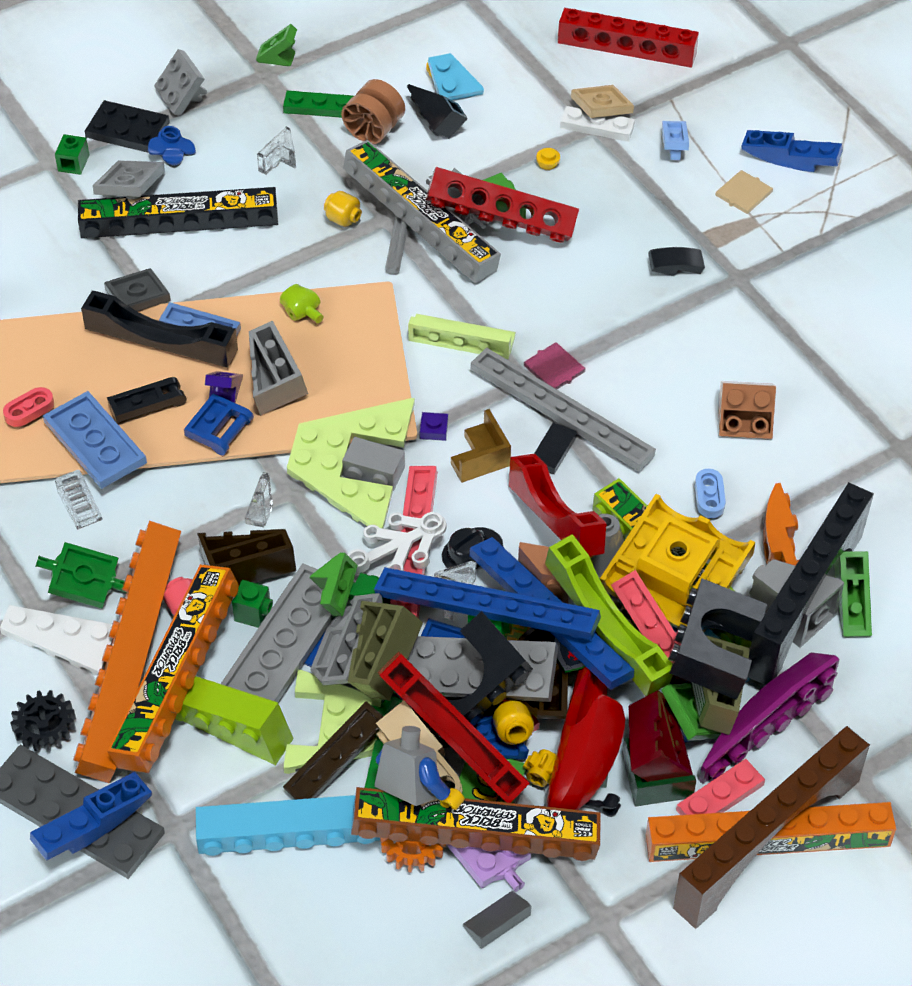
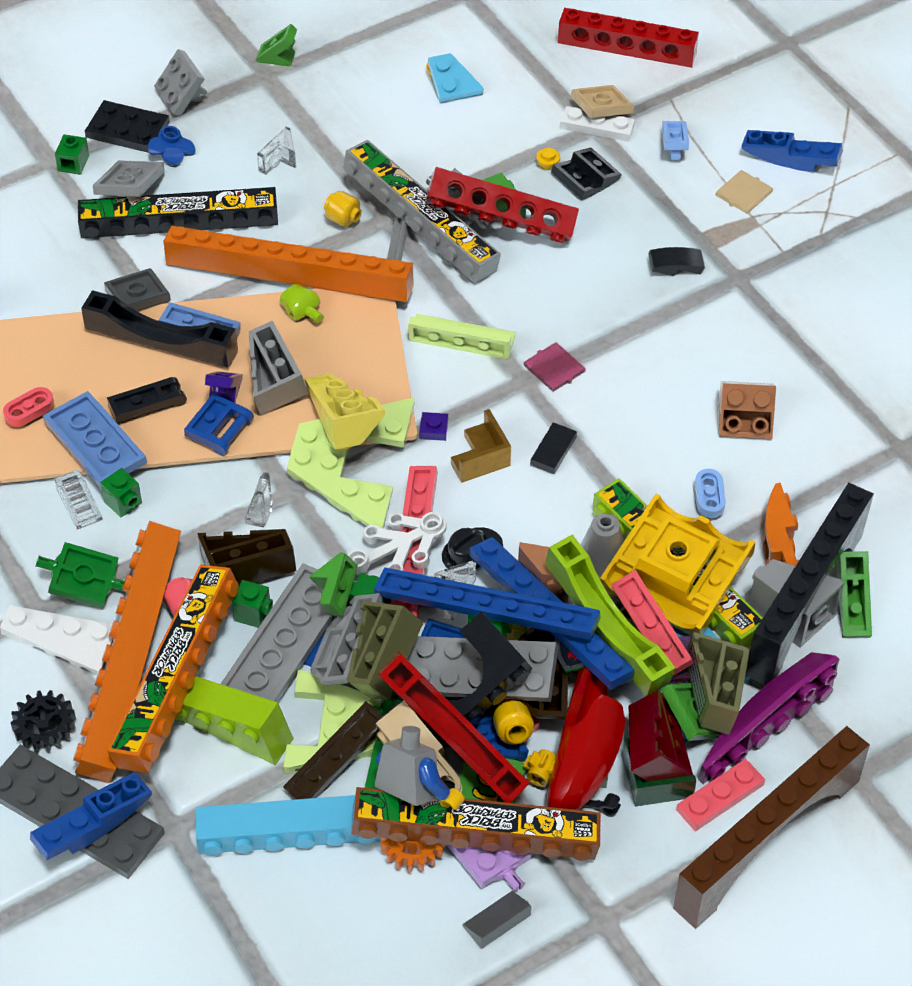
(121, 492): none -> green brick
(289, 263): none -> orange brick
(315, 103): green plate -> none
(342, 411): none -> light yellow wedge
(373, 111): nougat wheel -> none
(373, 462): light grey brick -> none
(440, 112): black slope -> none
(534, 486): red arch -> none
(563, 409): light grey plate -> none
(586, 173): none -> black slope
(696, 656): black arch -> none
(810, 831): orange brick -> none

